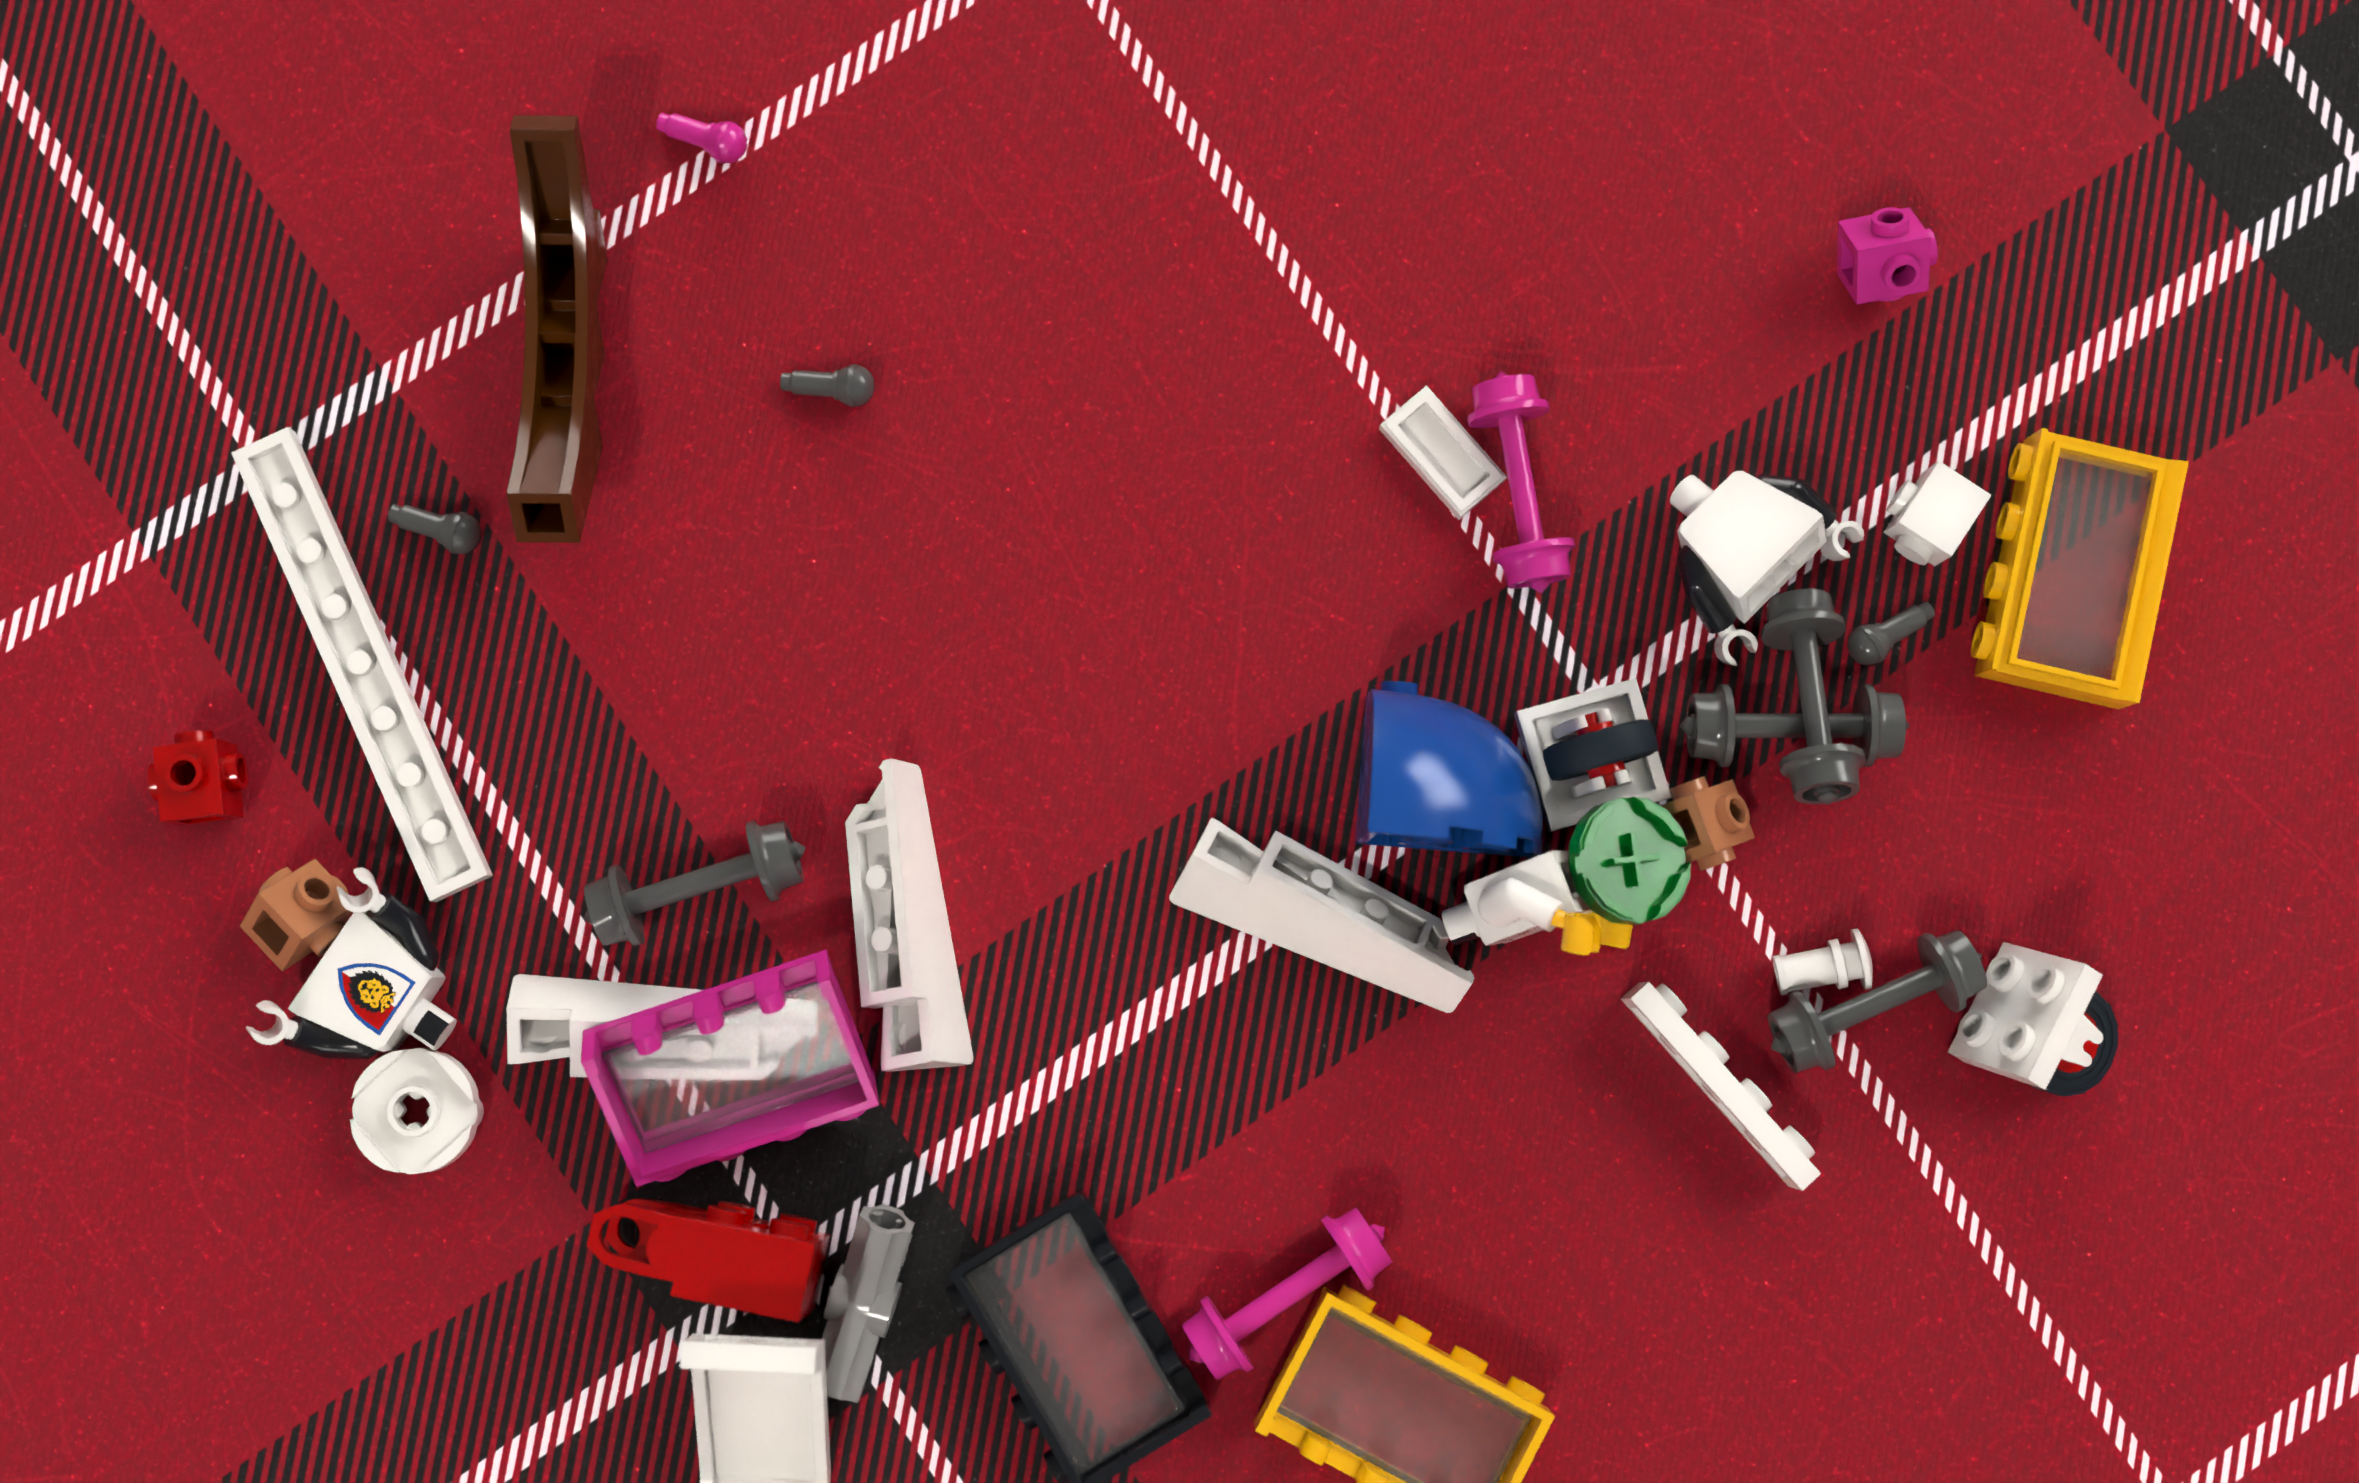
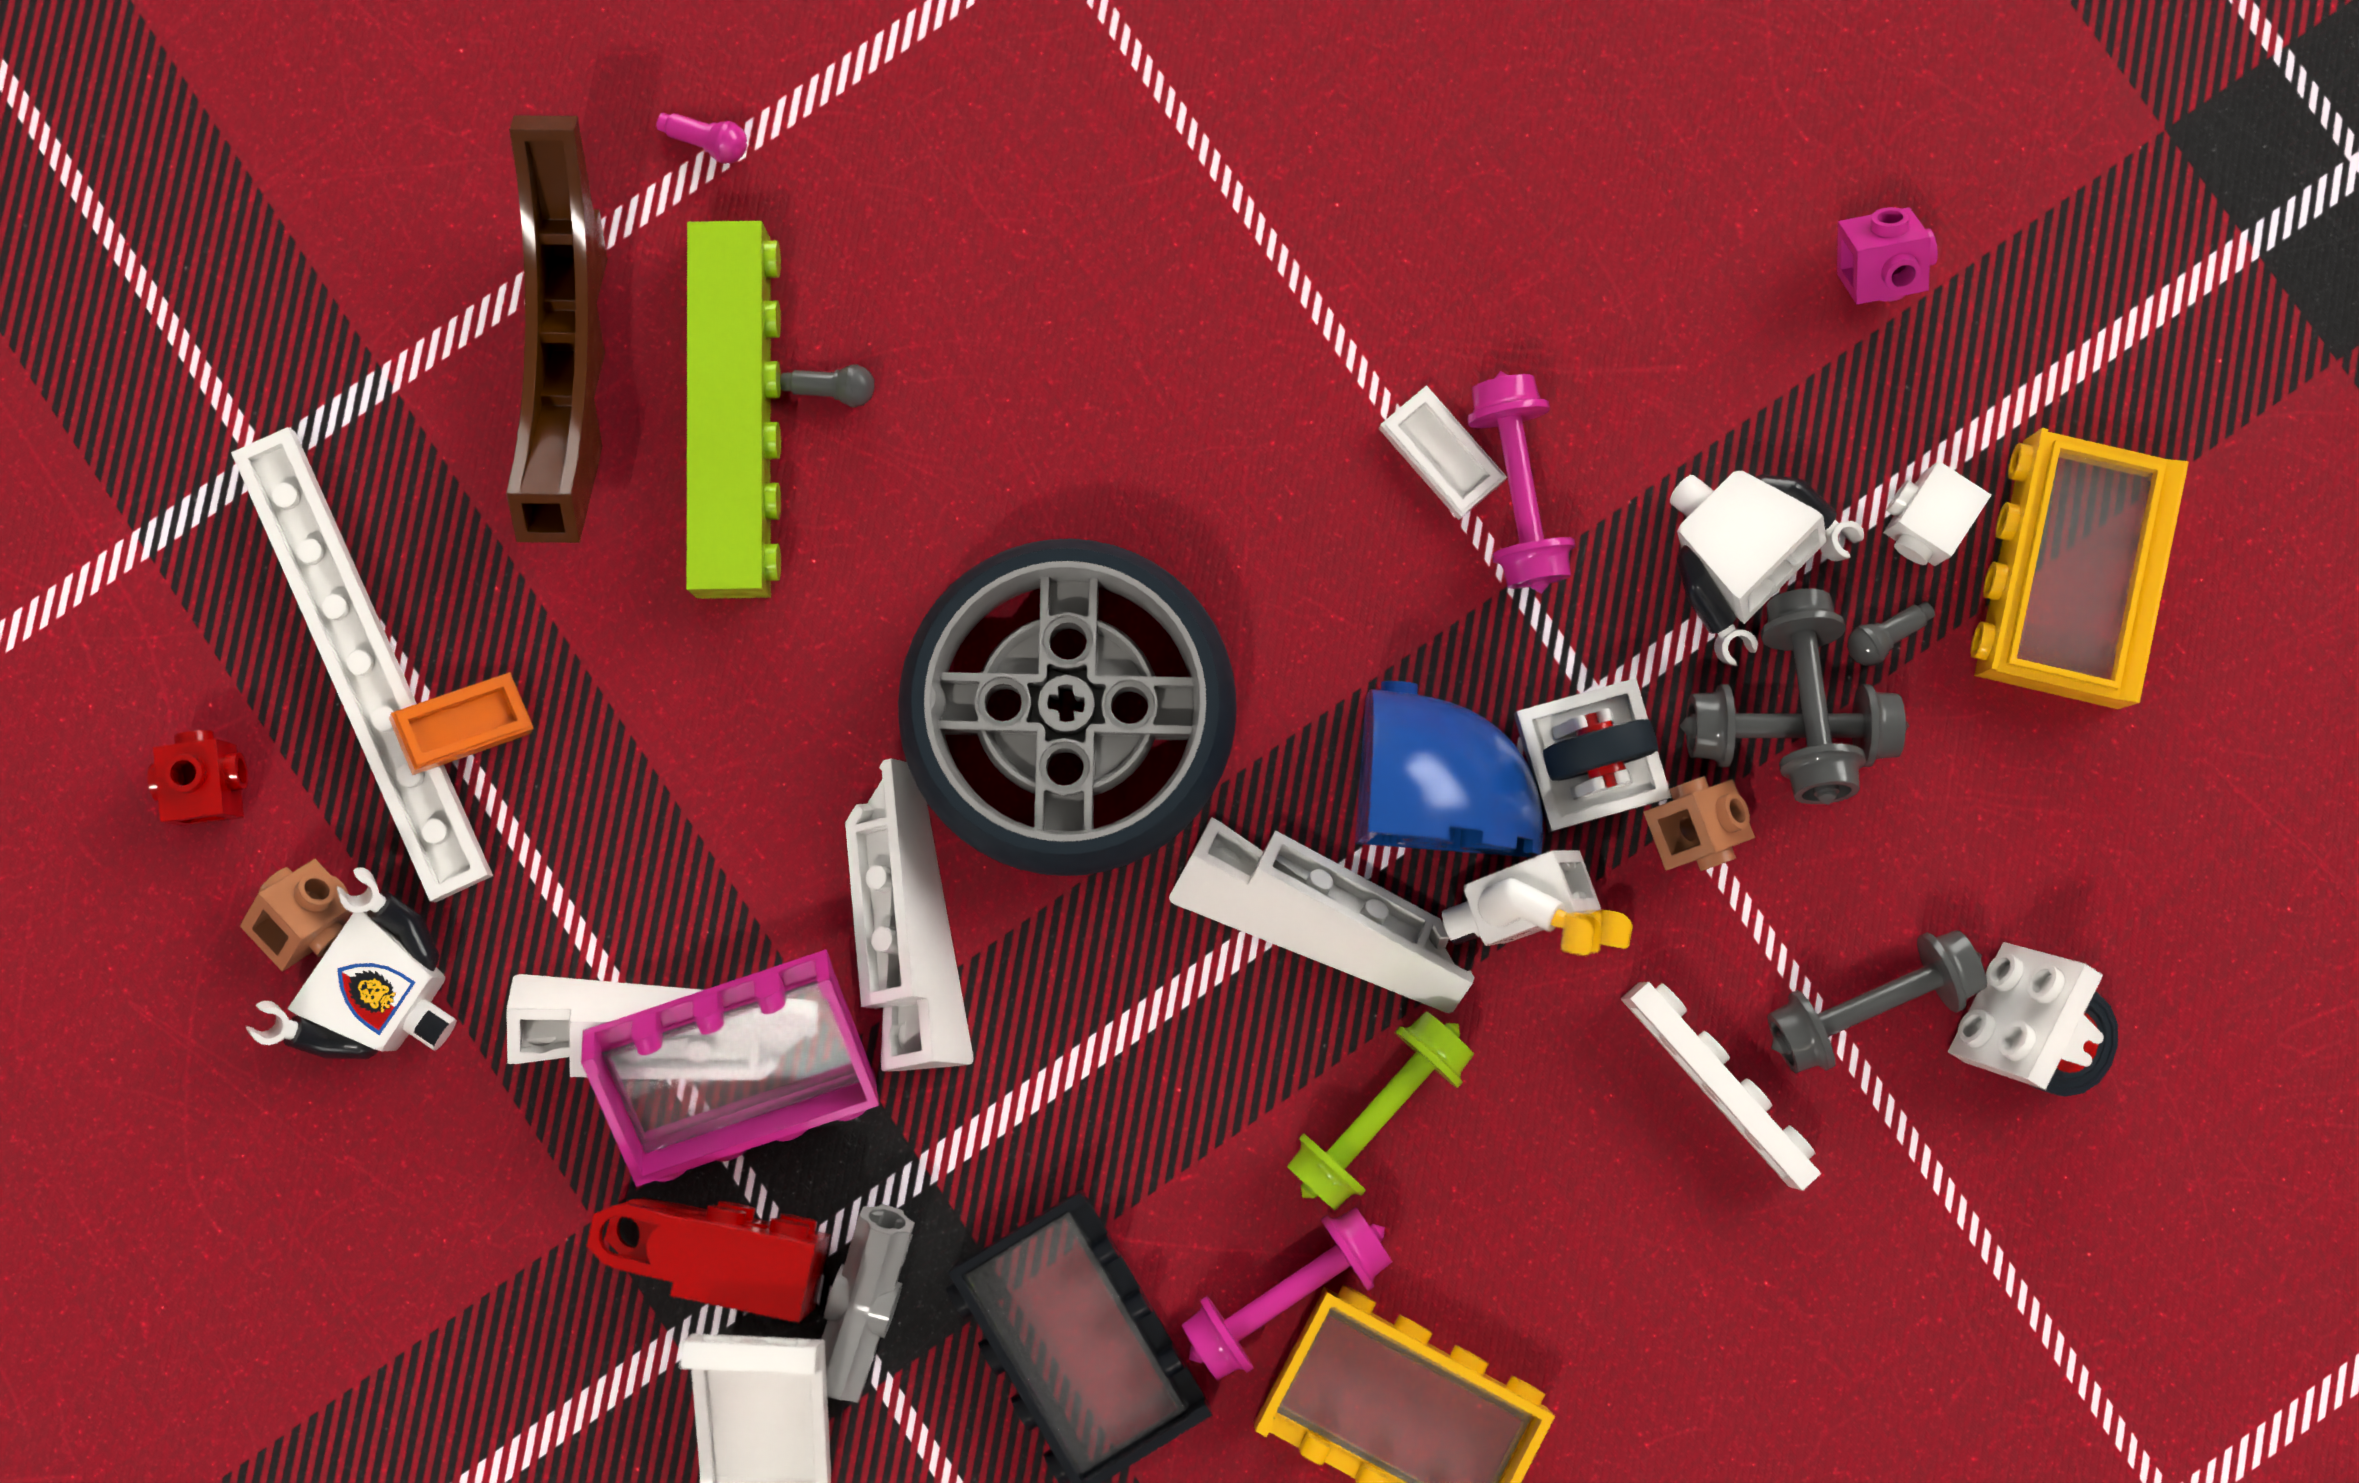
(378, 1111): white plate -> none
(455, 531): dark grey piece -> none
(461, 723): none -> orange tile
(617, 908): dark grey piece -> none
(730, 410): none -> lime brick
(954, 703): none -> light grey wheel
(1436, 1049): none -> lime piece
(1629, 860): tile -> none
(1826, 966): white pin -> none

